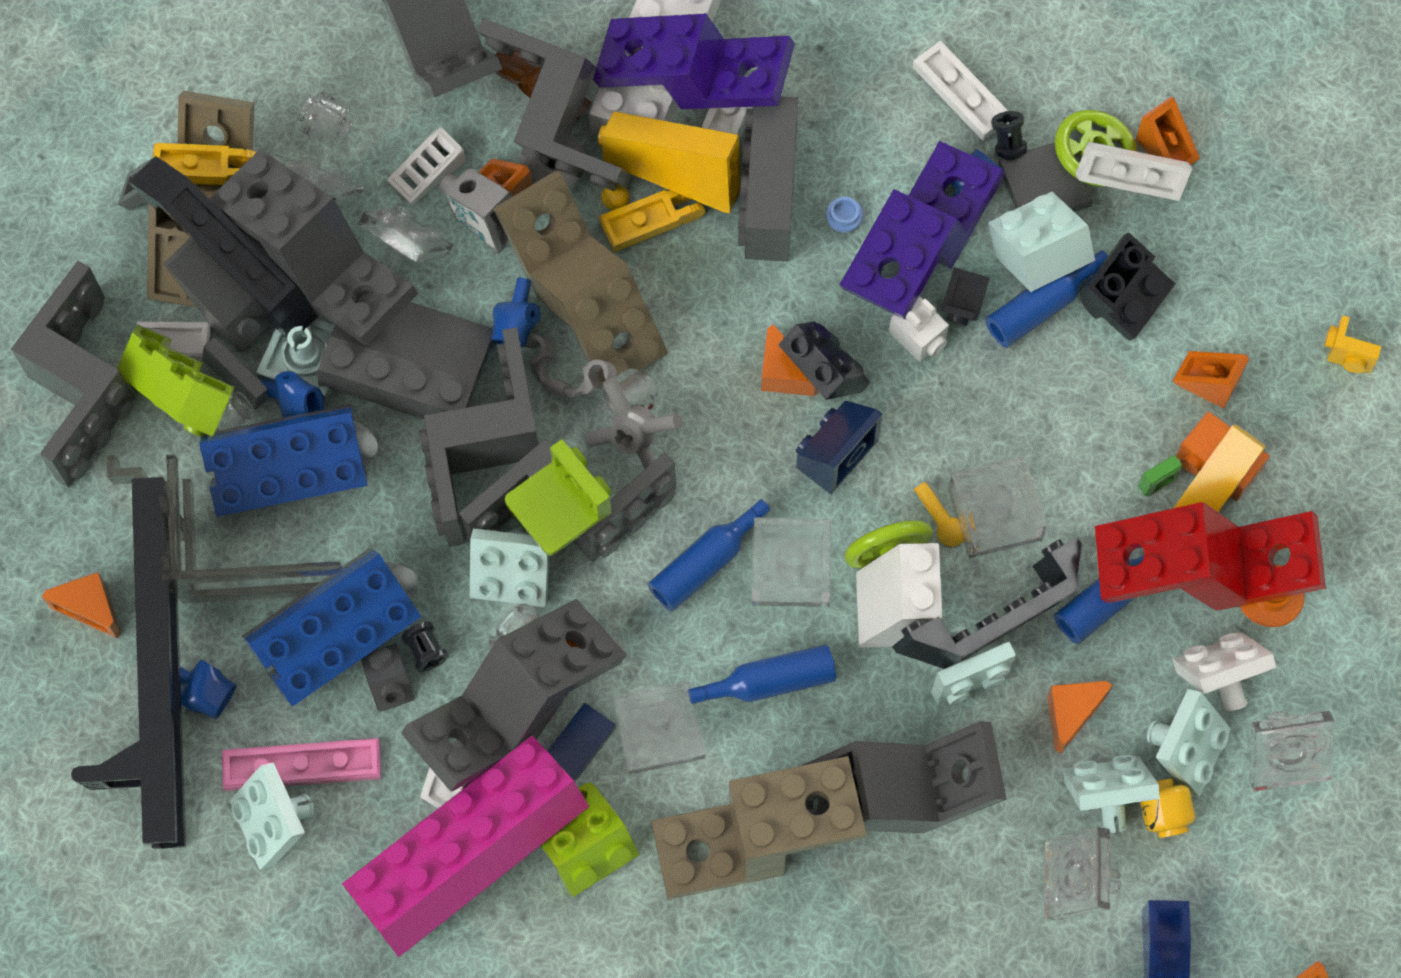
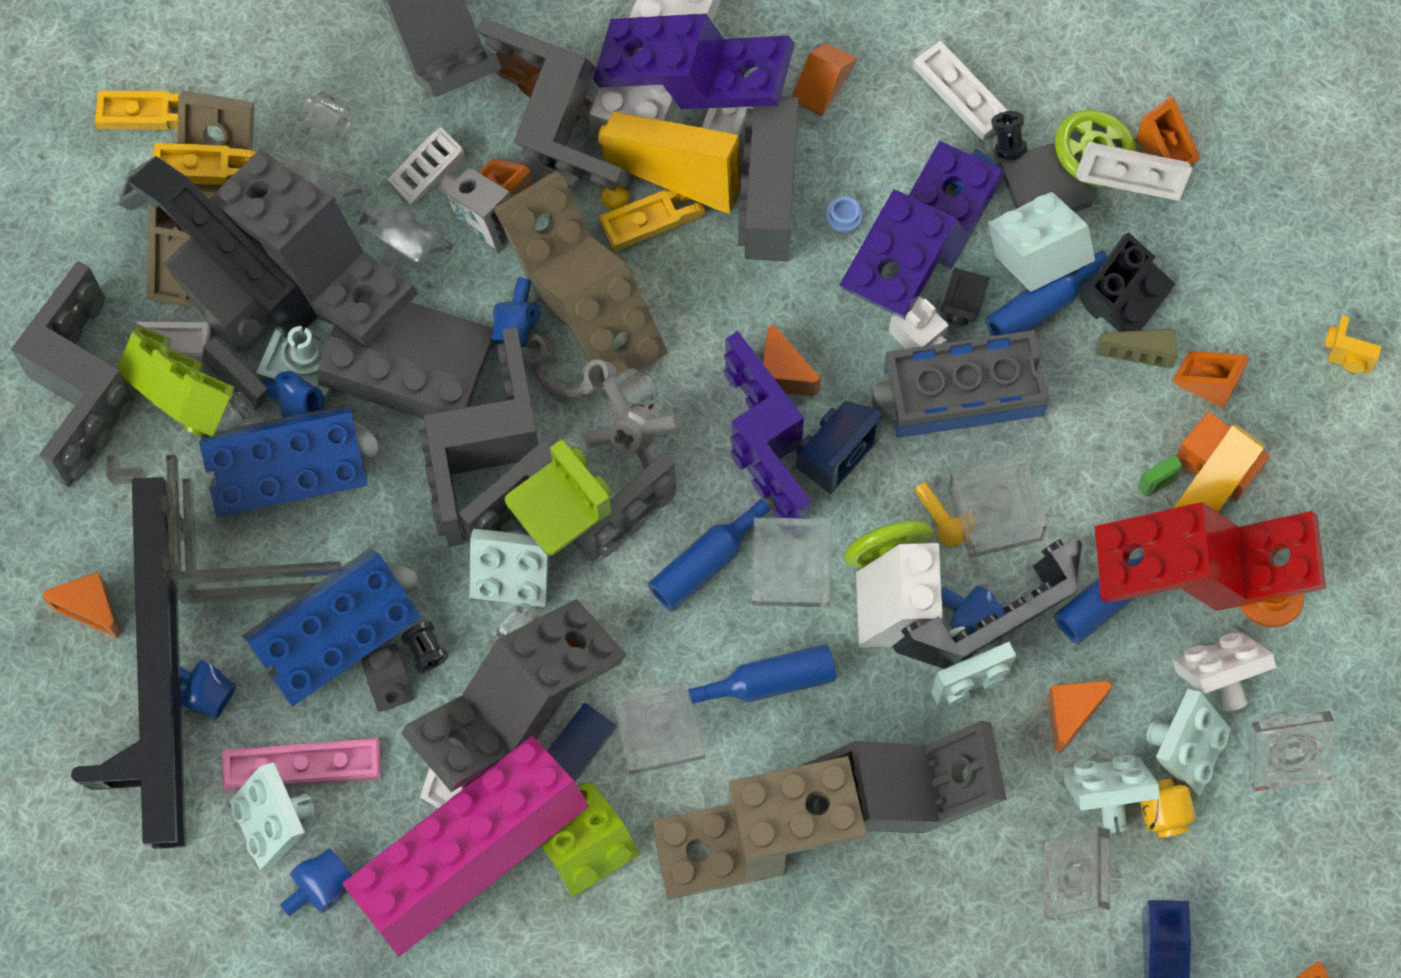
(136, 110): none -> yellow hinge
(318, 882): none -> blue piece
(765, 431): none -> dark purple bracket
(823, 77): none -> orange slope
(823, 361): black plate -> none
(962, 384): none -> dark grey piece
(971, 609): none -> blue piece
(1144, 346): none -> olive slope

